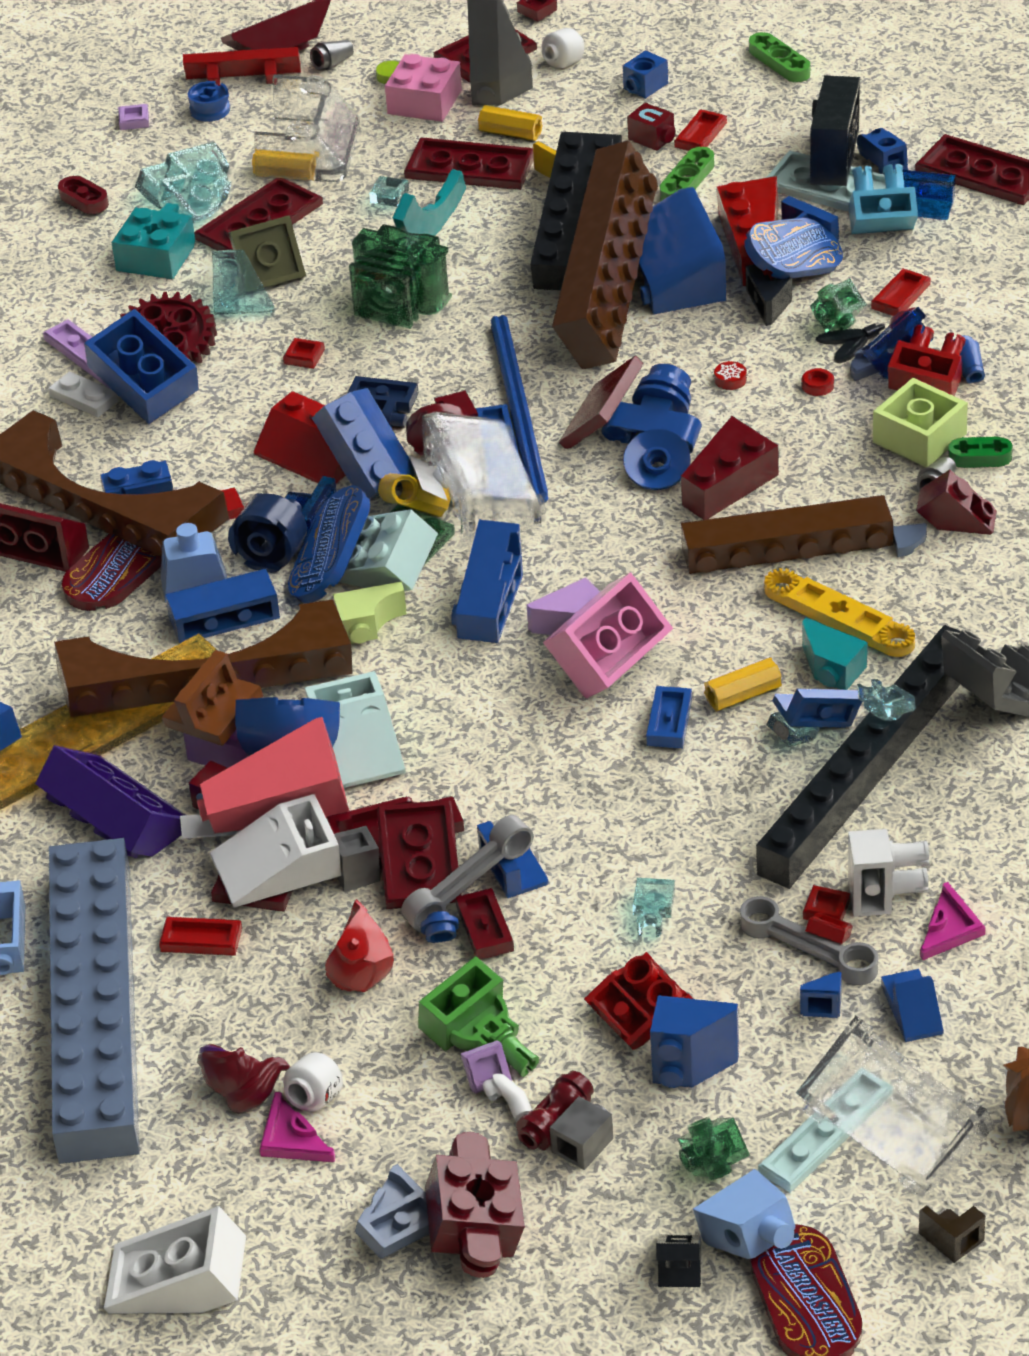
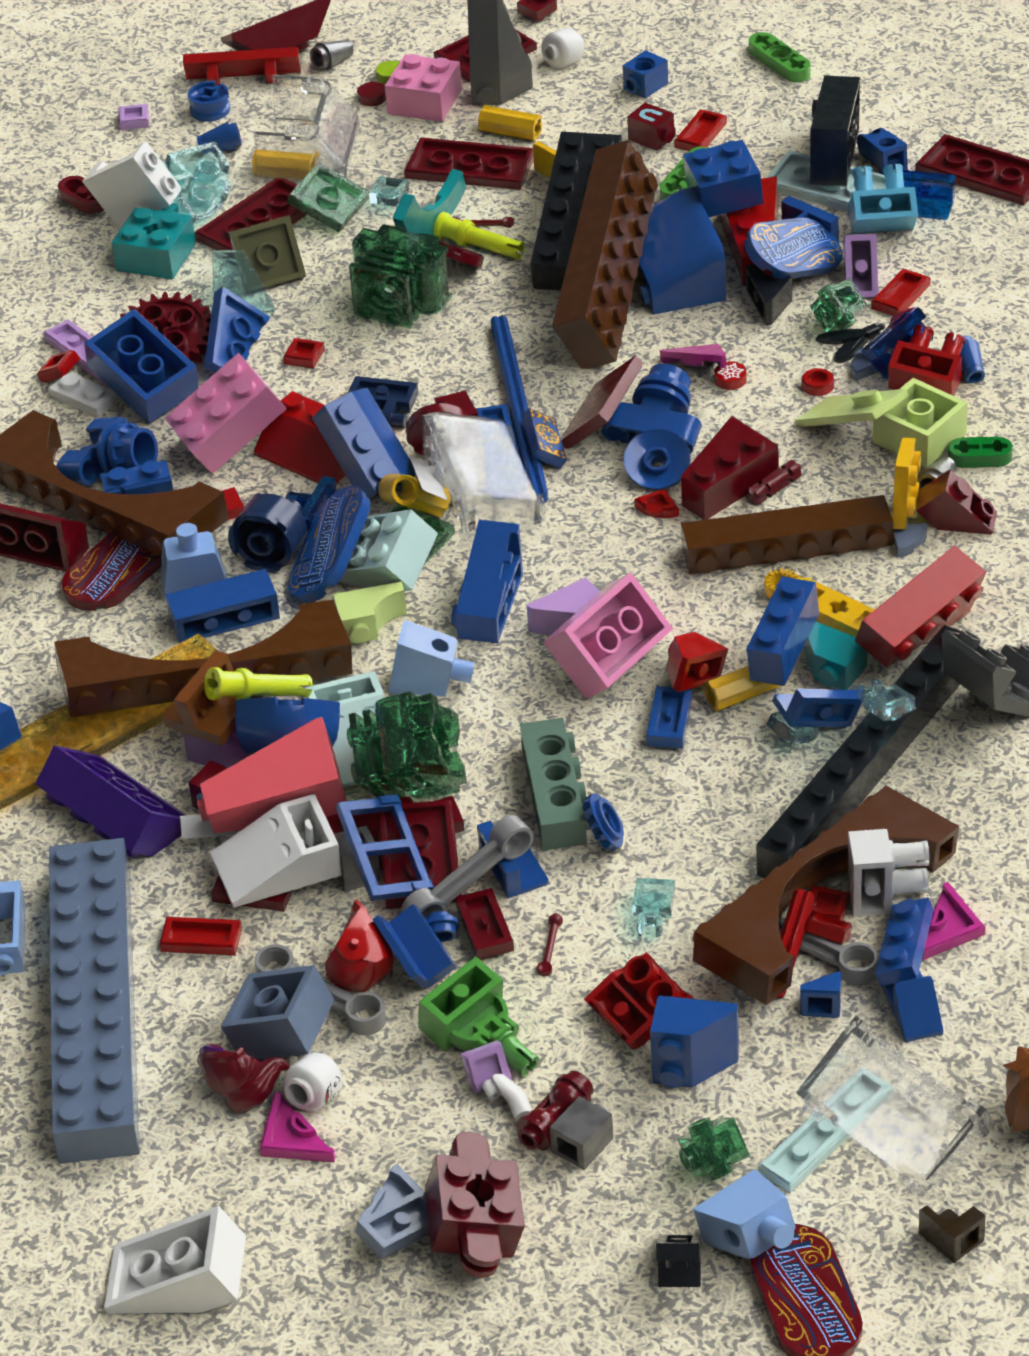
(58, 366): none -> red tile
(115, 445): none -> blue beam
(132, 182): none -> white panel
(225, 136): none -> blue cone
(225, 413): none -> bright pink brick
(232, 329): none -> blue wing
(244, 684): none -> neon yellow pin
(278, 1012): none -> sand blue brick
(328, 197): none -> clear green plate
(344, 1002): none -> light grey piece
(362, 851): none -> blue window
(371, 94): none -> dark red tile
(406, 747): none -> clear green piece
(416, 946): none -> blue panel
(426, 662): none -> light blue torso
(463, 255): none -> dark red tile
(466, 233): none -> neon yellow pin
(506, 222): none -> dark red hinge
(544, 438): none -> blue tile
(545, 968): none -> dark red hinge
(554, 783): none -> sand green brick
(603, 821): none -> blue gear
(657, 504): none -> red tile
(694, 355): none -> dark pink tile
(694, 661): none -> red slope
(724, 177): none -> blue brick
(745, 938): none -> reddish brown arch
(773, 482): none -> dark red axle
(782, 631): none -> blue brick
(796, 923): none -> red axle
(852, 408): none -> yellowish green piece
(861, 263): none -> lavender slope
(904, 941): none -> blue plate
(905, 483): none -> yellow plate
(922, 607): none -> wedge

